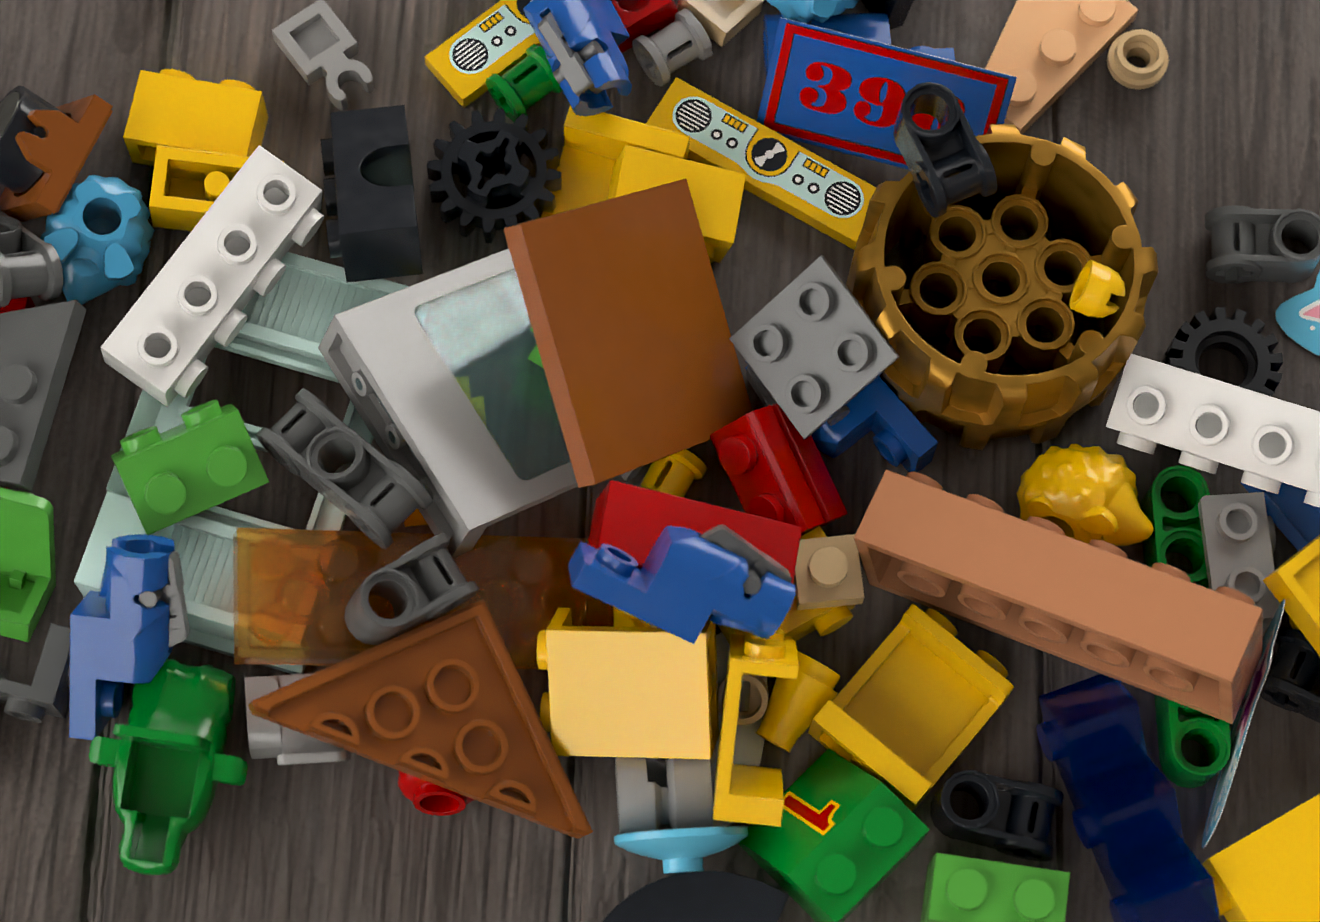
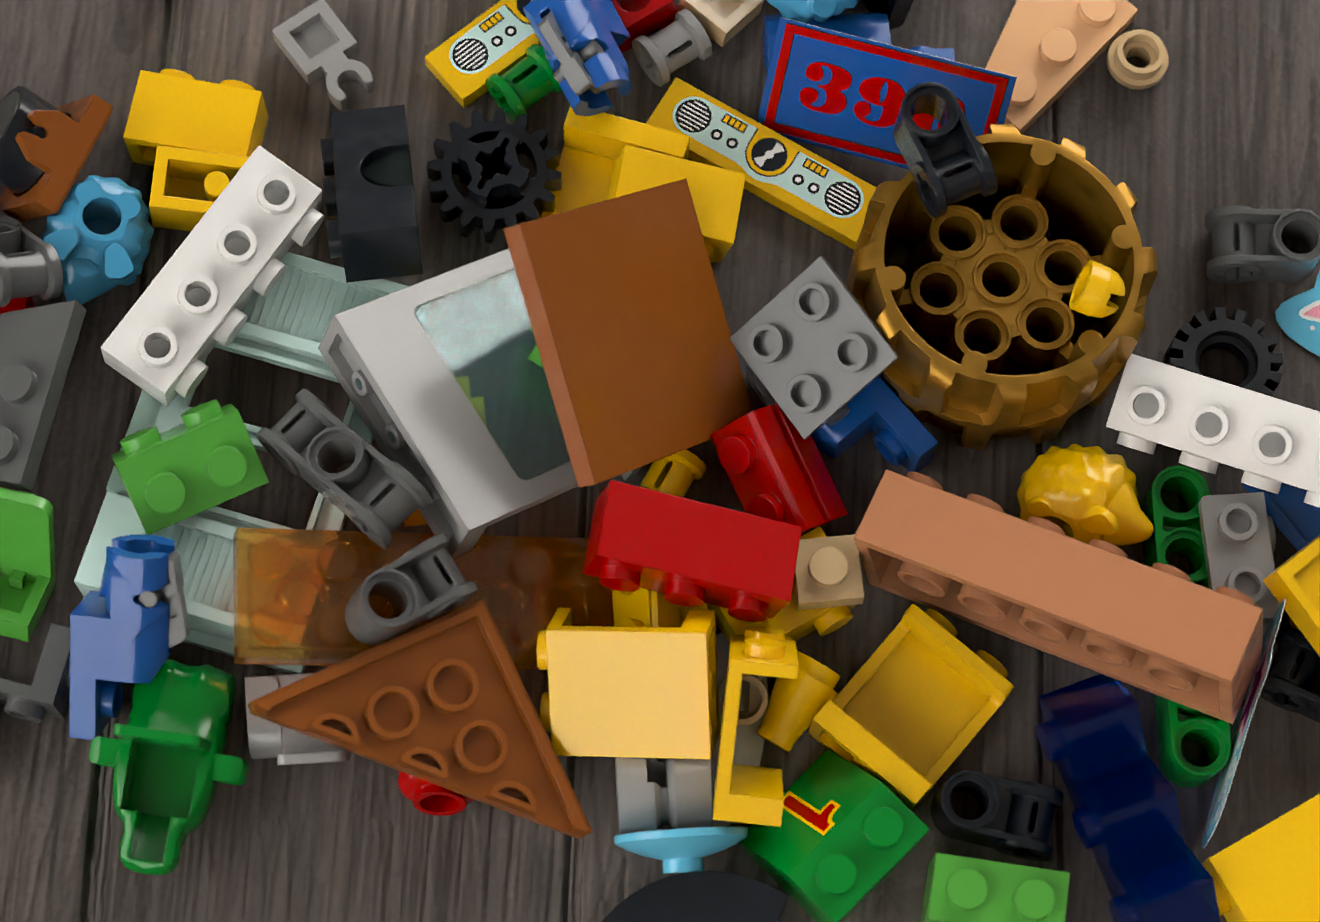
(688, 581): blue plate -> none

